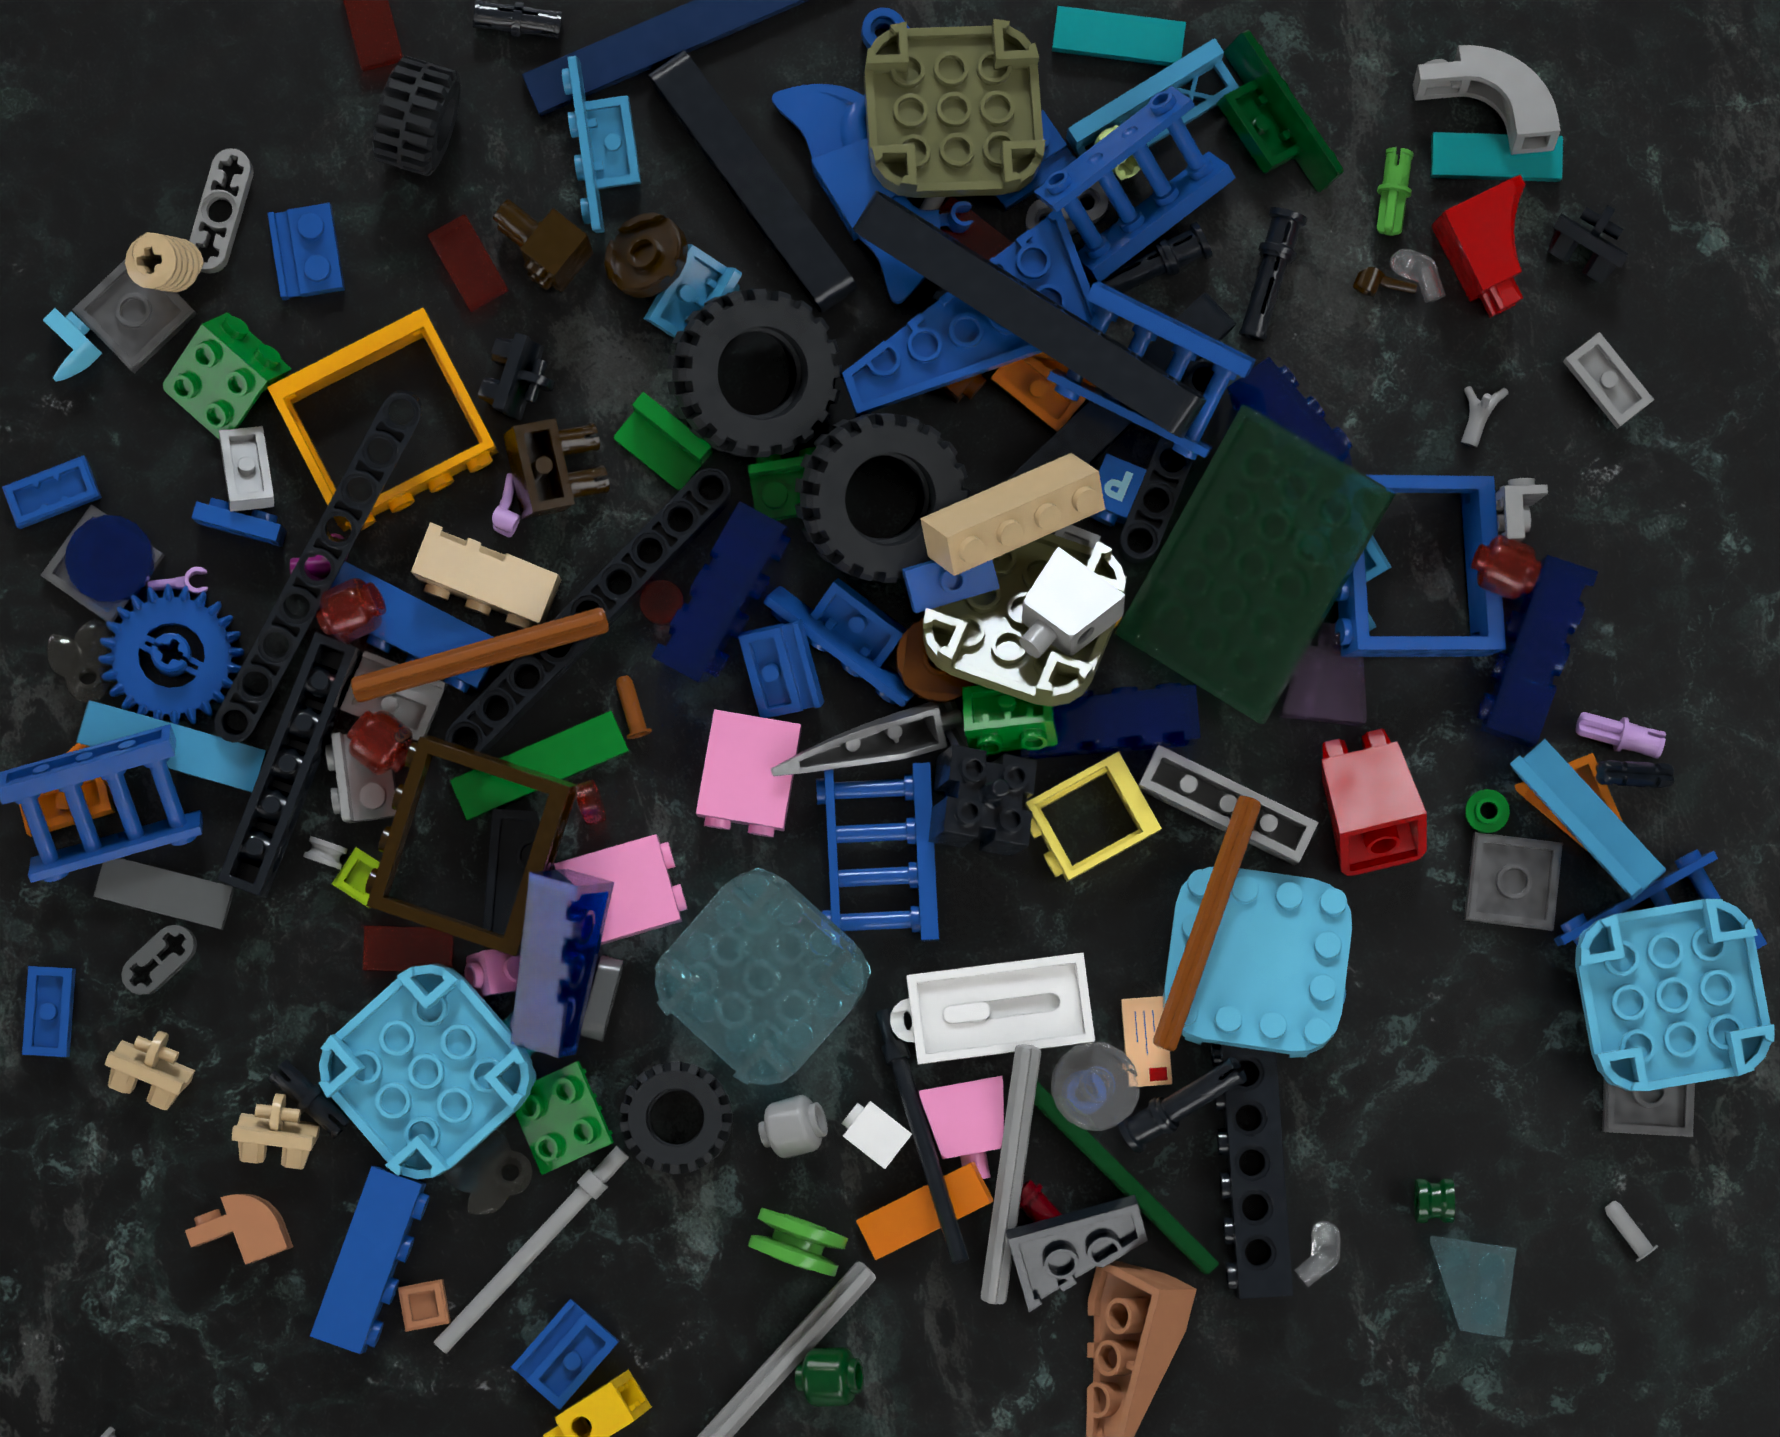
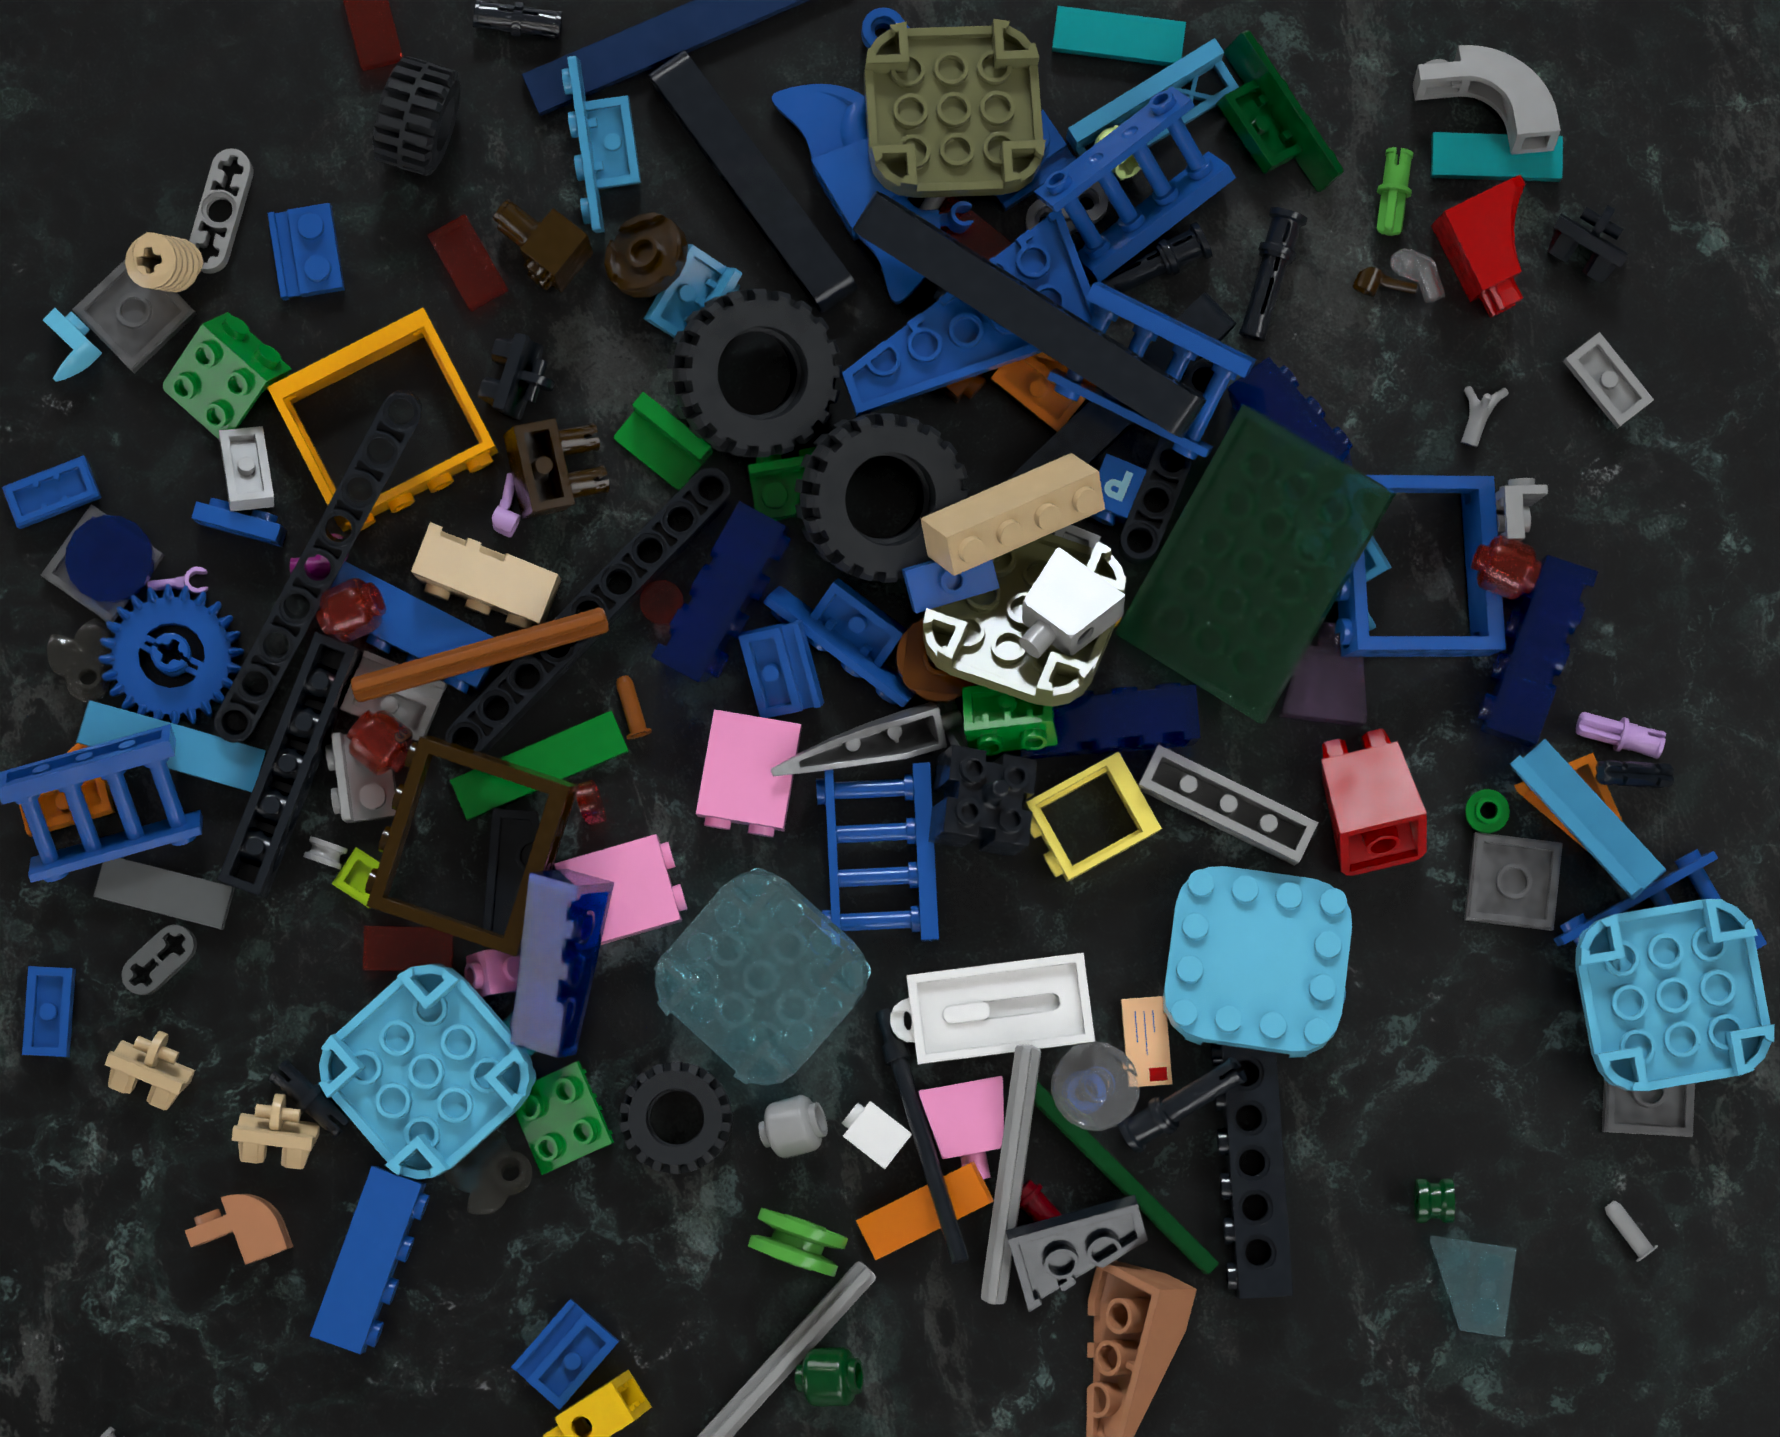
(424, 1305): nougat tile -> none
(590, 1185): light grey bar -> none
(602, 998): dark grey beam -> none
(1206, 923): dark orange axle -> none
(1324, 1253): clear arm -> none

